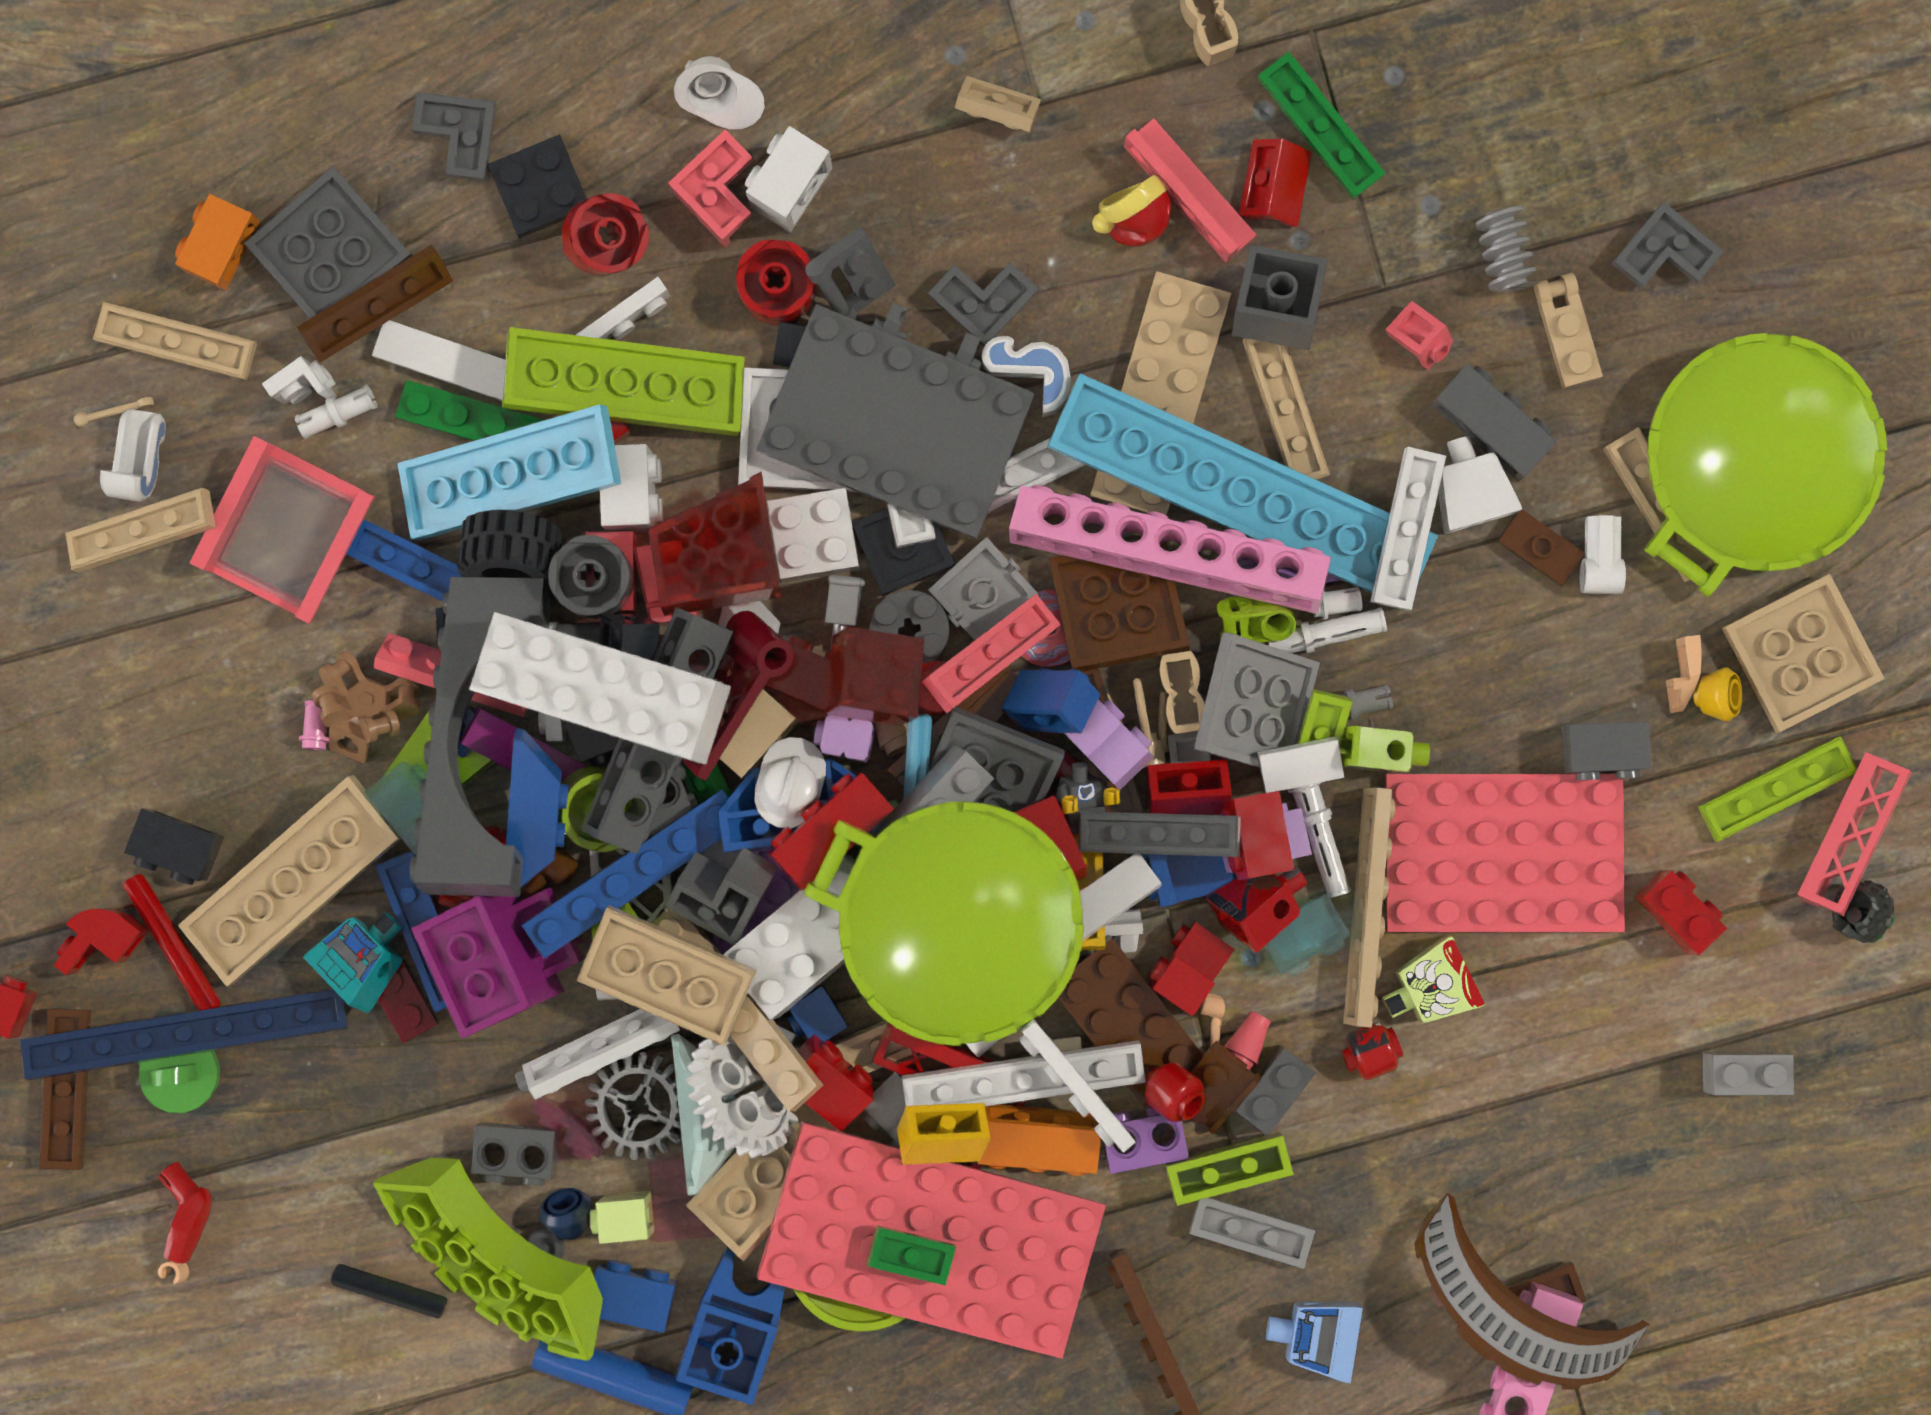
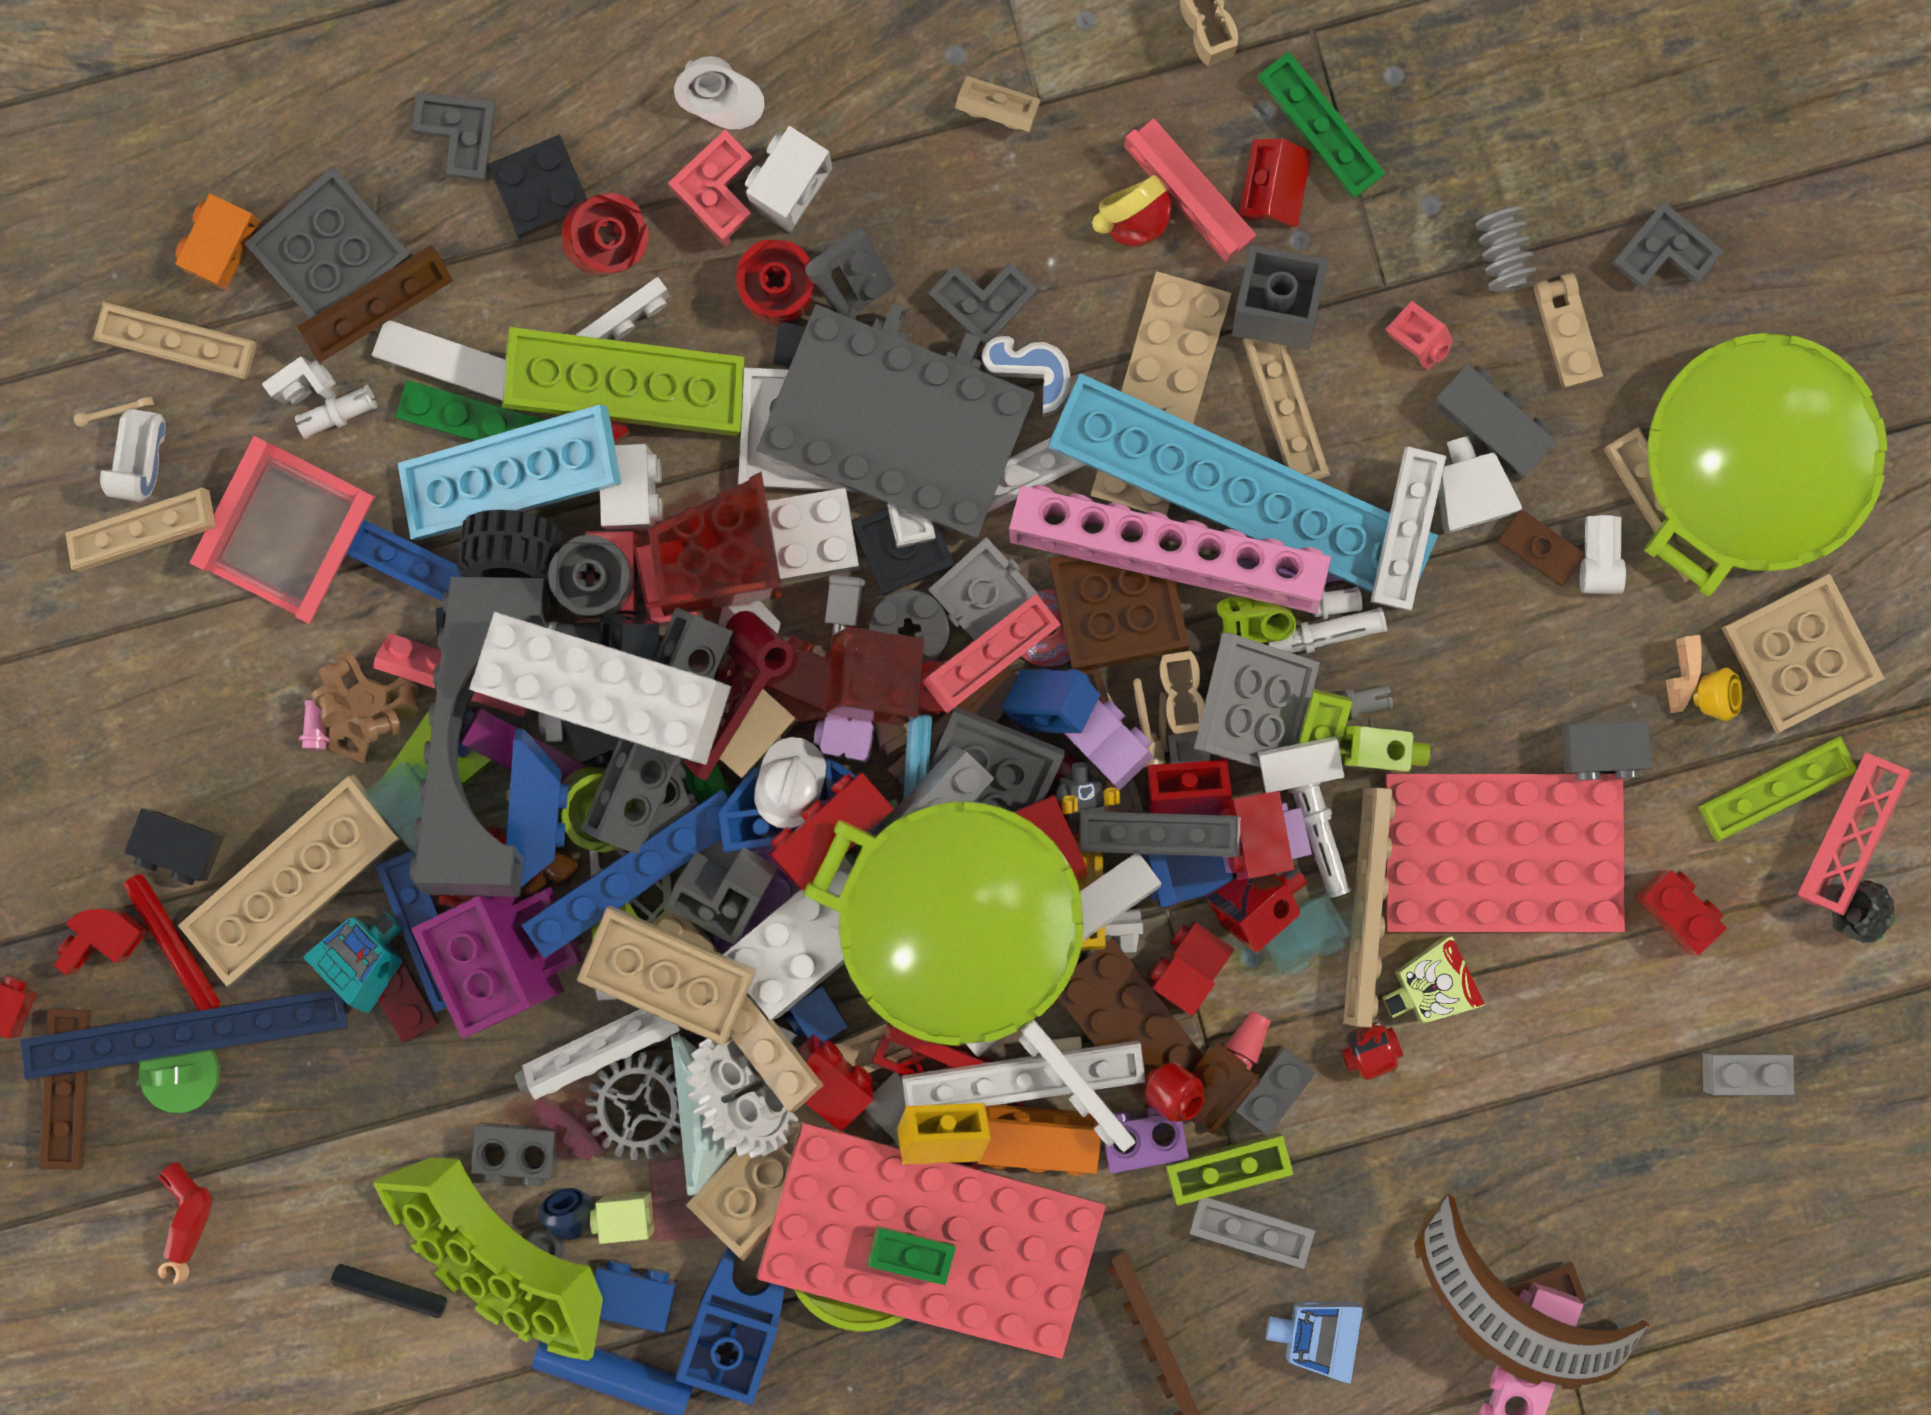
(1214, 1007): light nougat hand -> none

